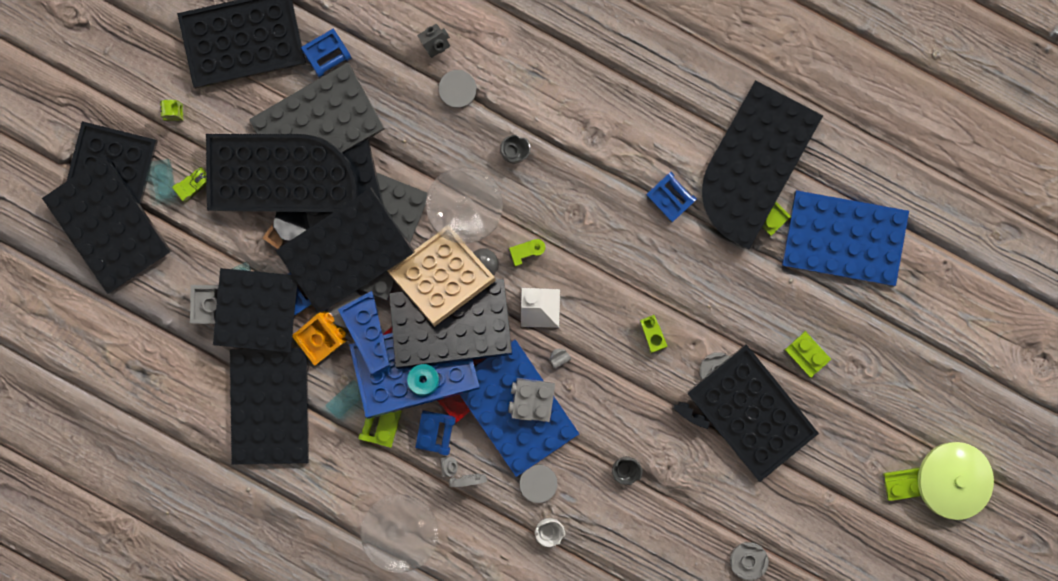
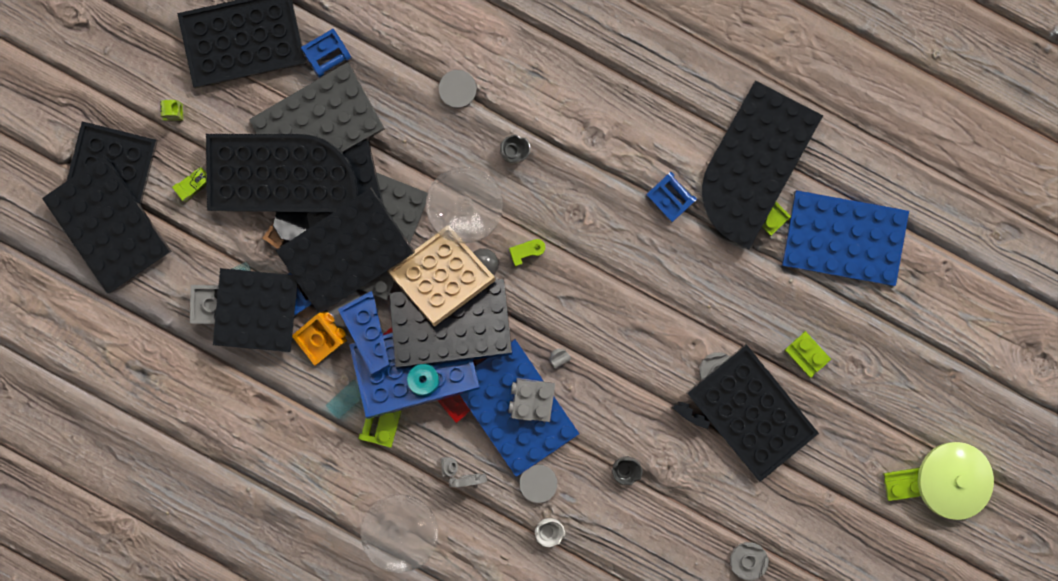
(163, 179): clear light blue plate -> none
(269, 406): black plate -> none
(429, 430): blue plate -> none
(434, 40): dark grey brick -> none
(540, 307): white slope -> none
(653, 334): lime leg -> none

